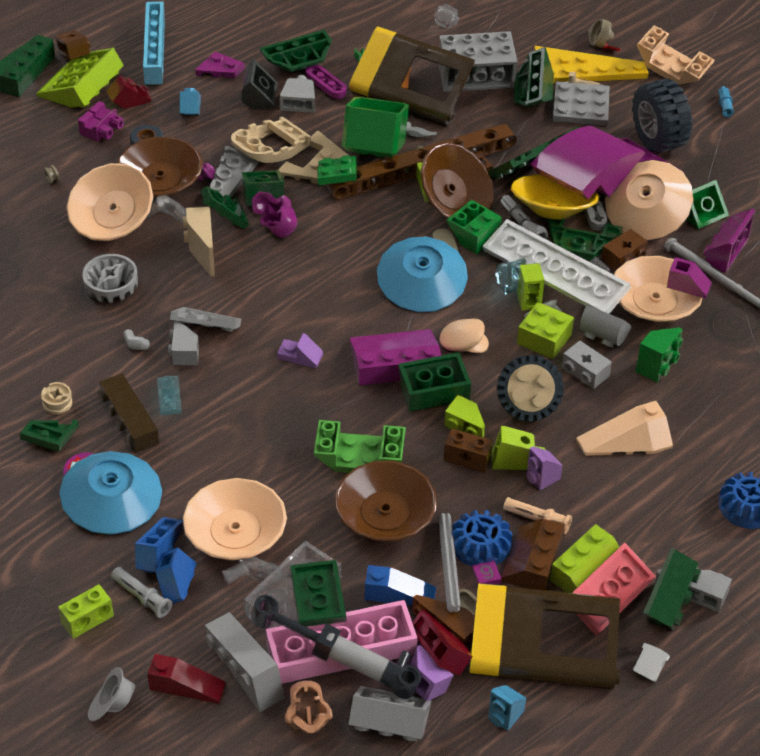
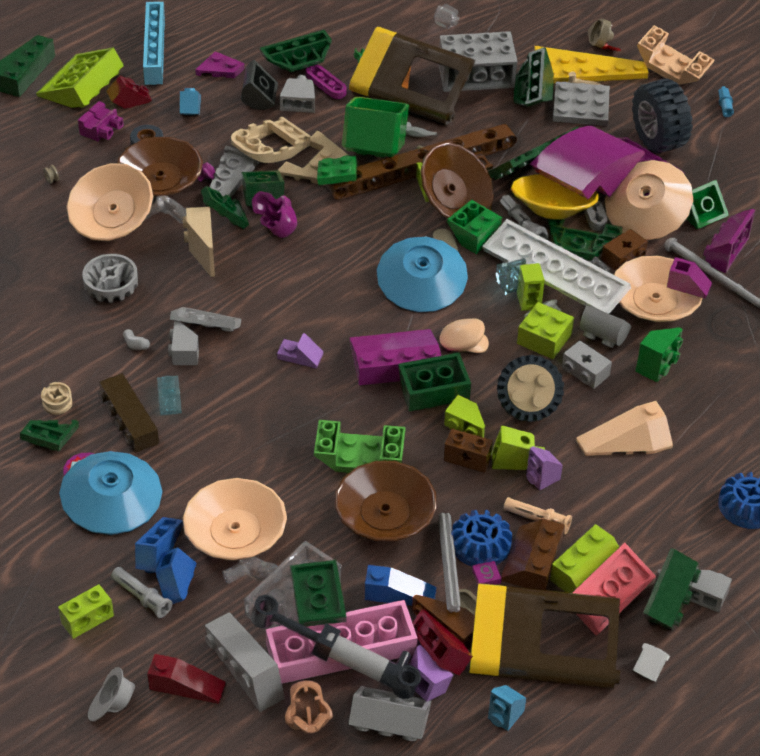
(72, 44): reddish brown brick -> none

